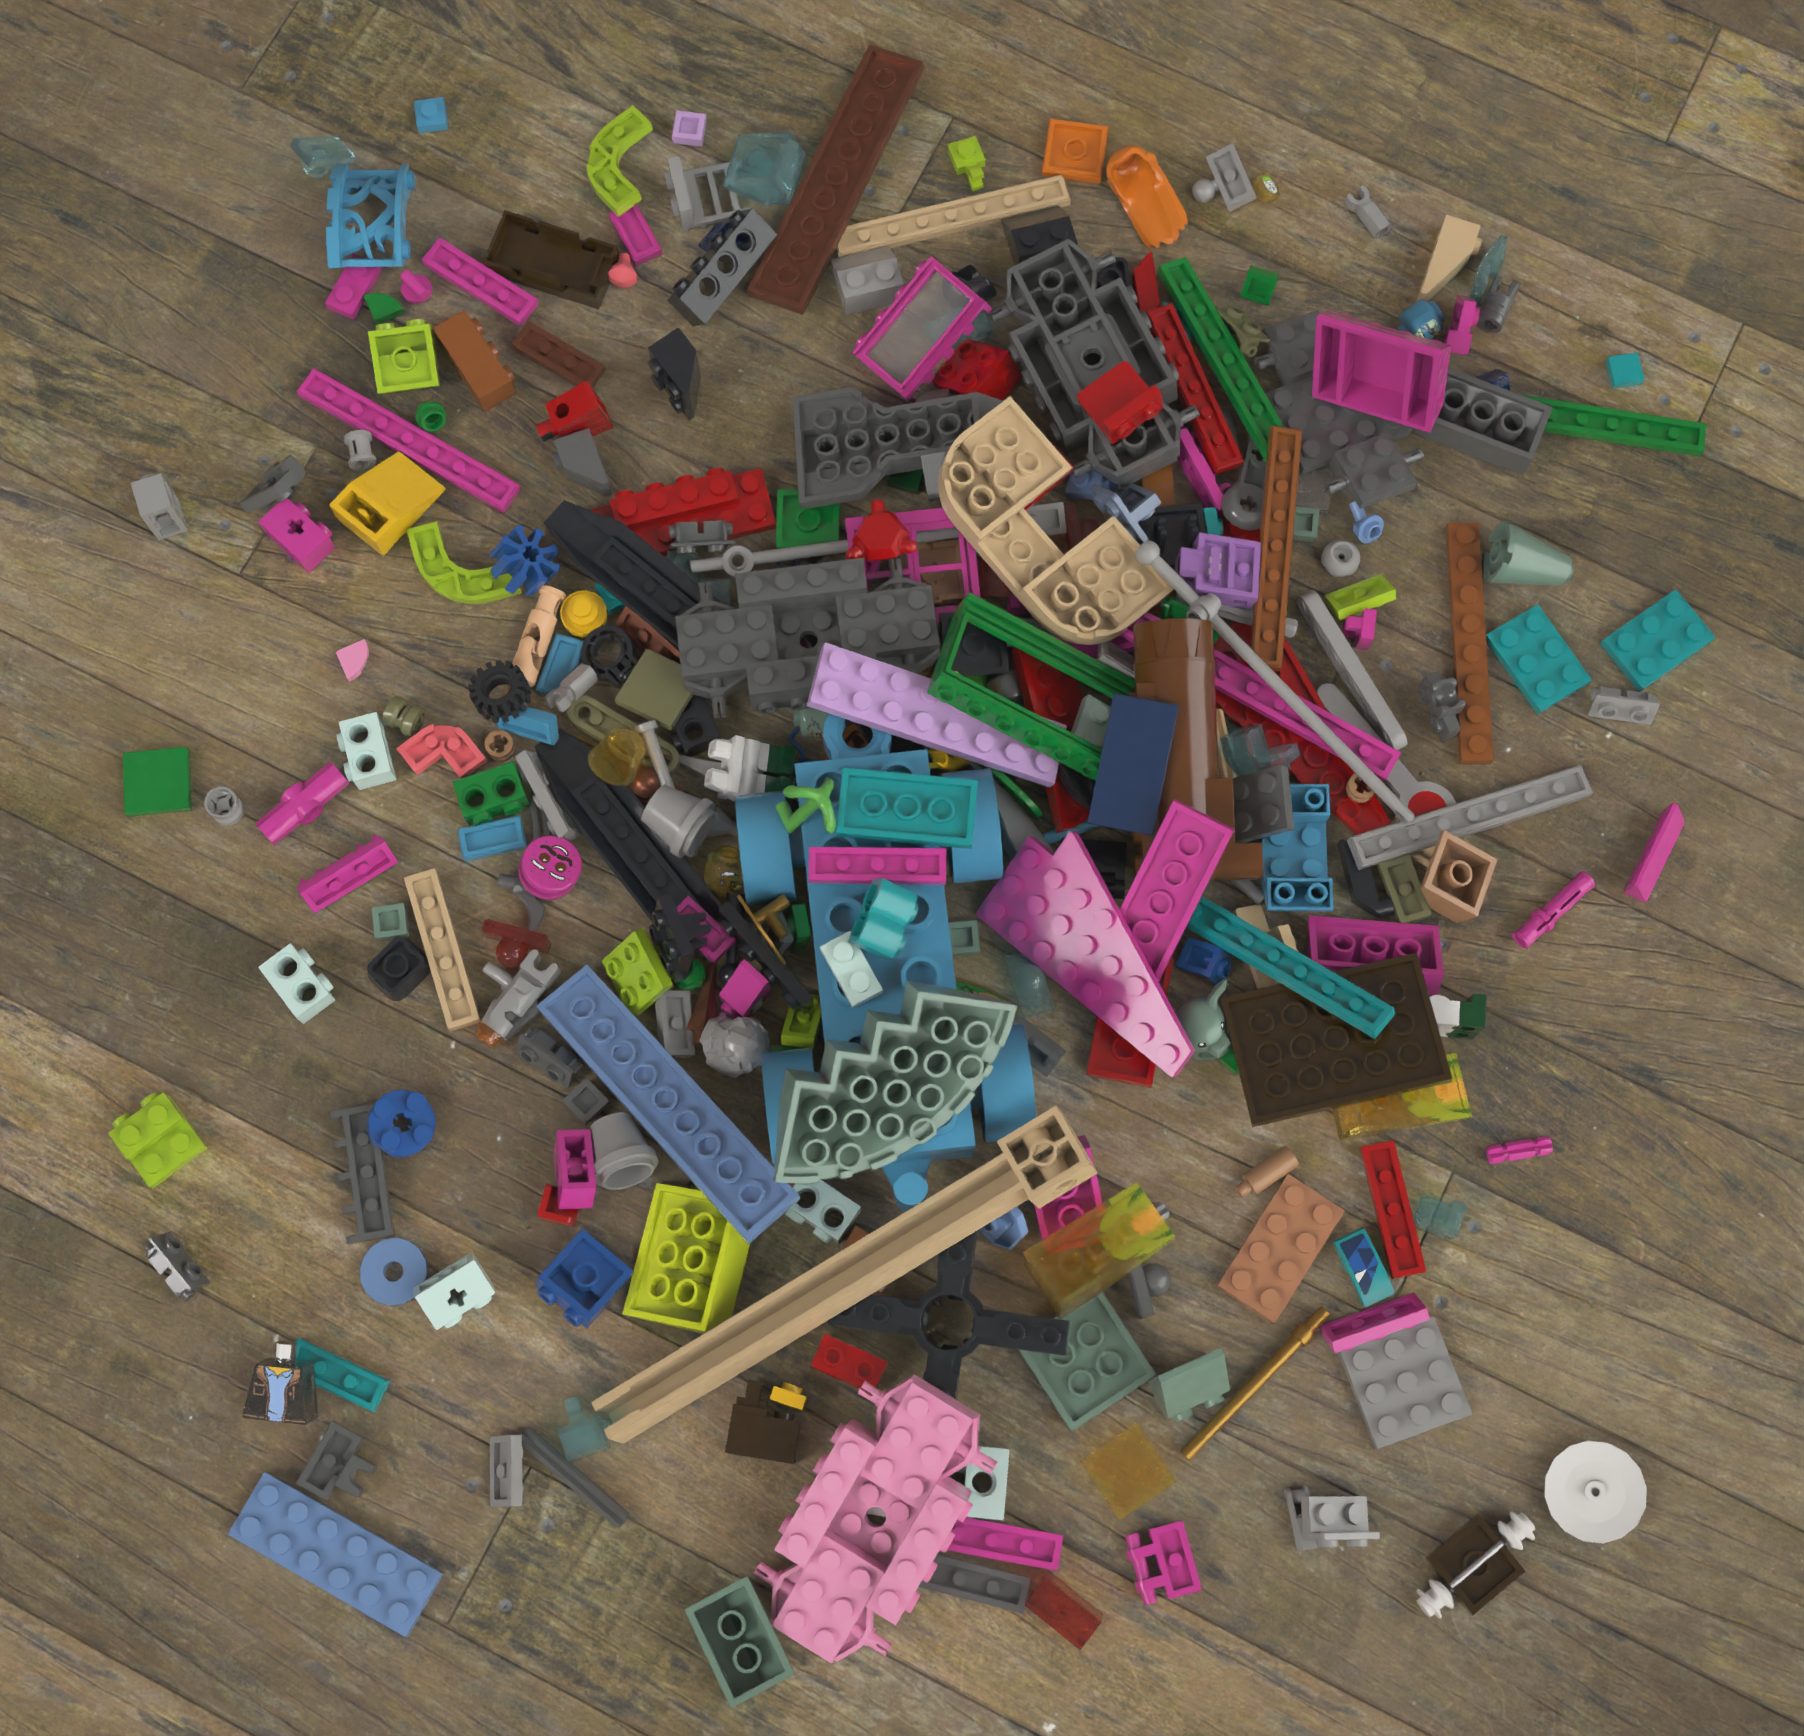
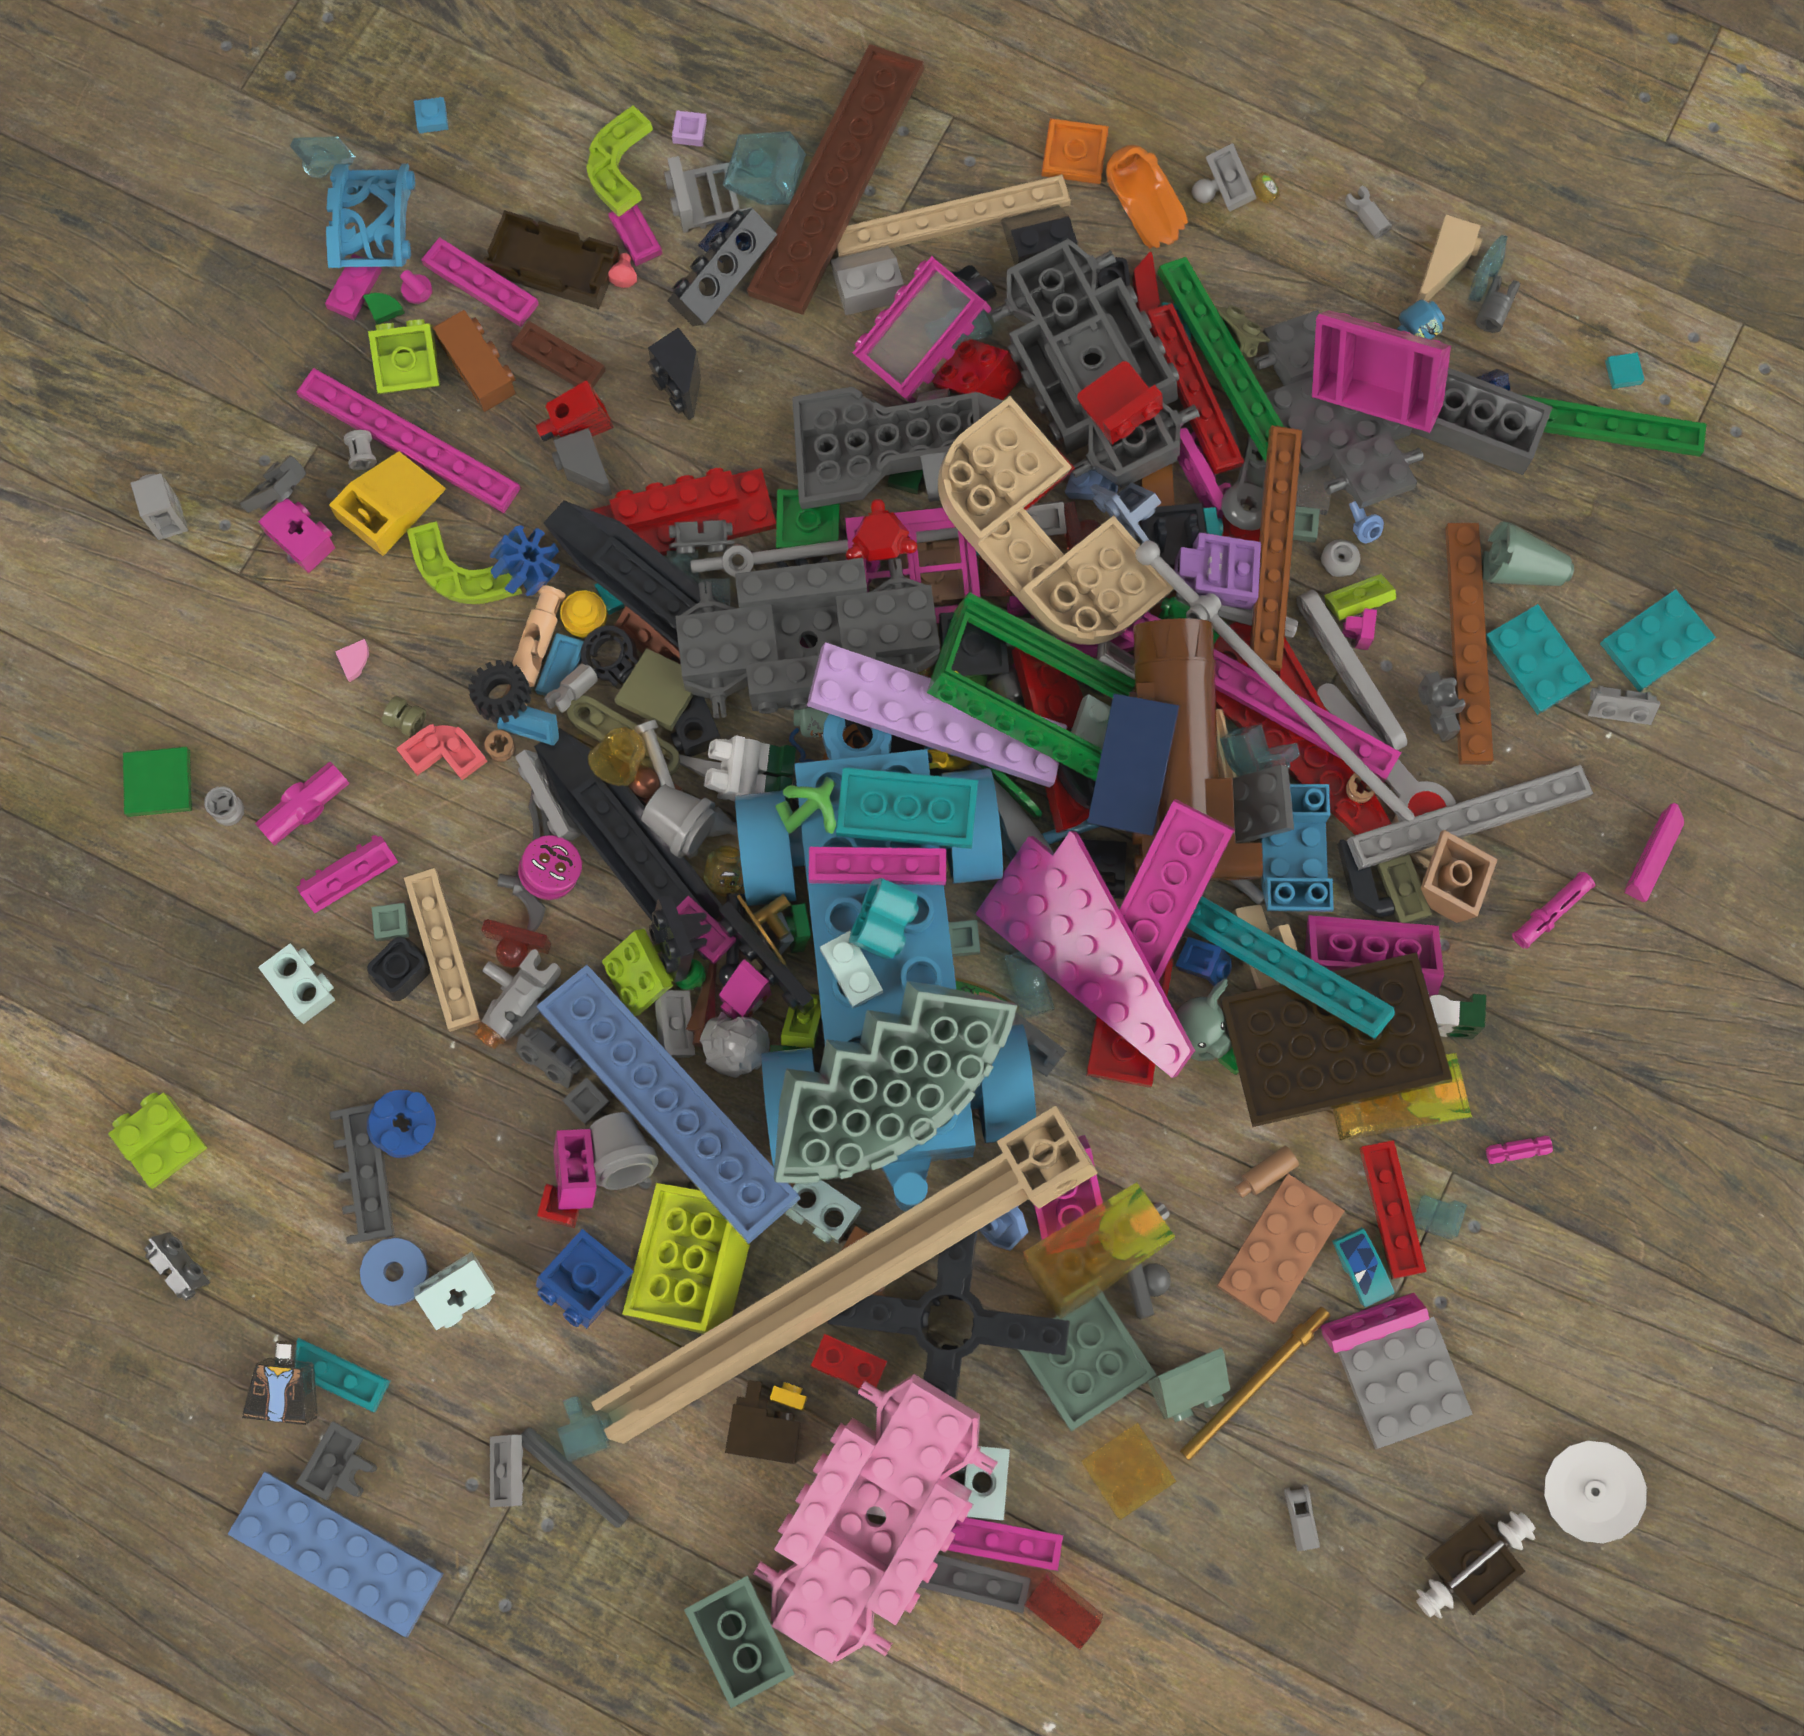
(373, 748): light aqua brick -> none
(430, 415): green plate -> none
(489, 785): green brick -> none
(492, 838): dark azure tile -> none
(968, 159): lime plate -> none
(1173, 1558): dark pink plate -> none
(1259, 285): green tile -> none
(1336, 1519): light grey bracket -> none
(1463, 317): dark pink plate -> none

